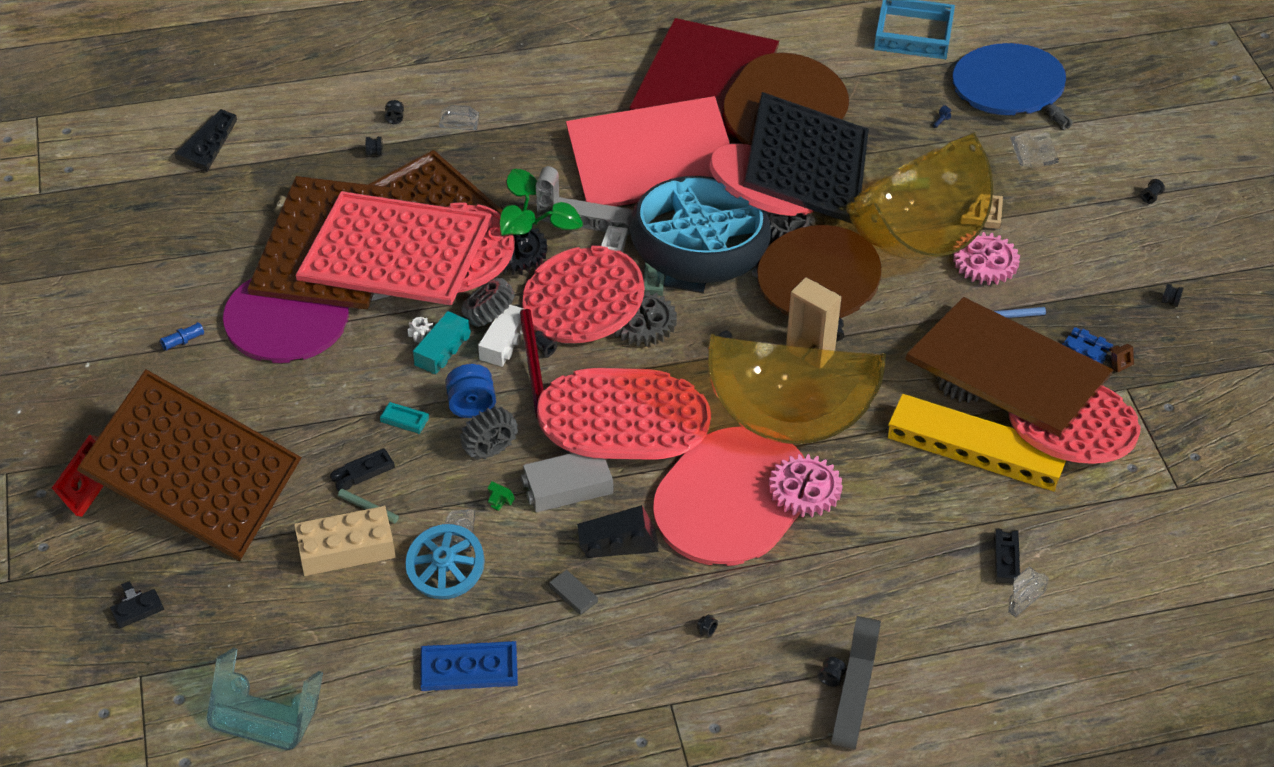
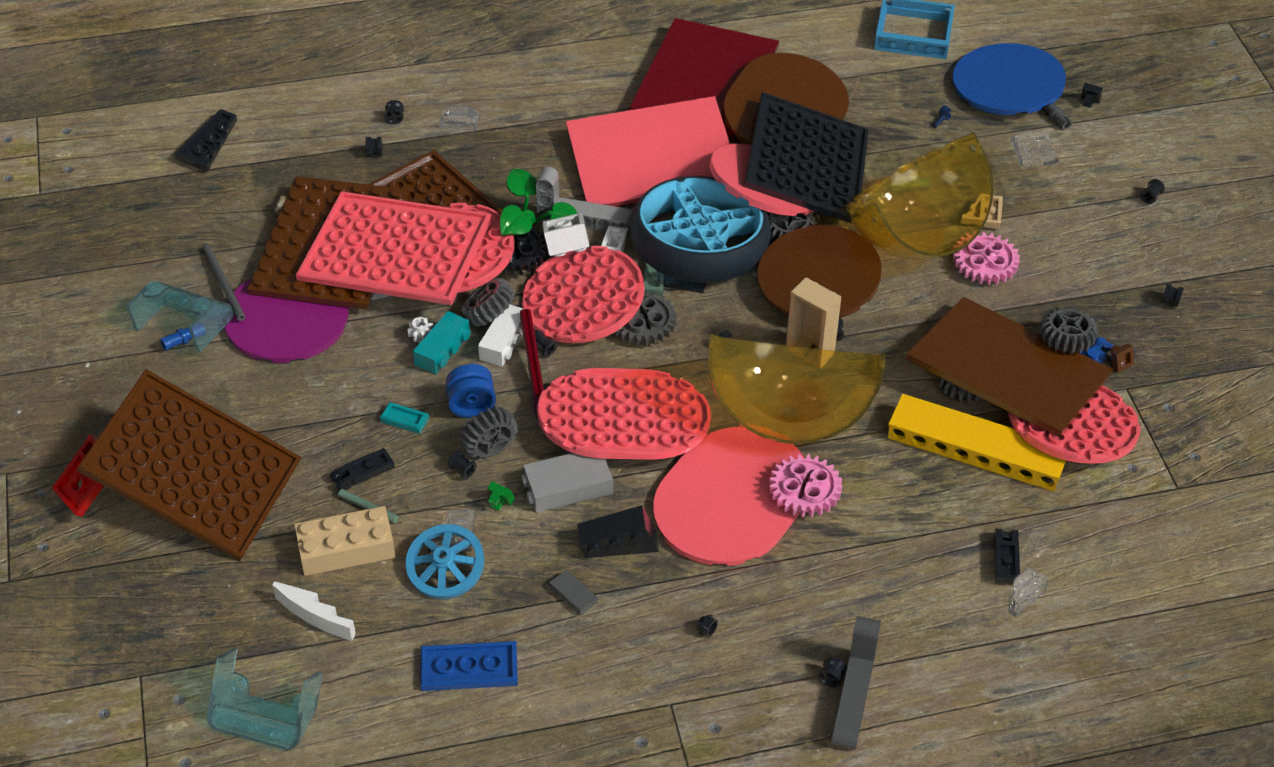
(135, 605): black hinge -> none
(211, 313): none -> clear light blue windscreen
(223, 281): none -> dark grey piece
(307, 607): none -> white slope
(462, 465): none -> black bush
(566, 234): none -> white brick
(1022, 312): medium blue bar -> none
(1068, 330): none -> dark grey gear
(1091, 94): none -> black tile

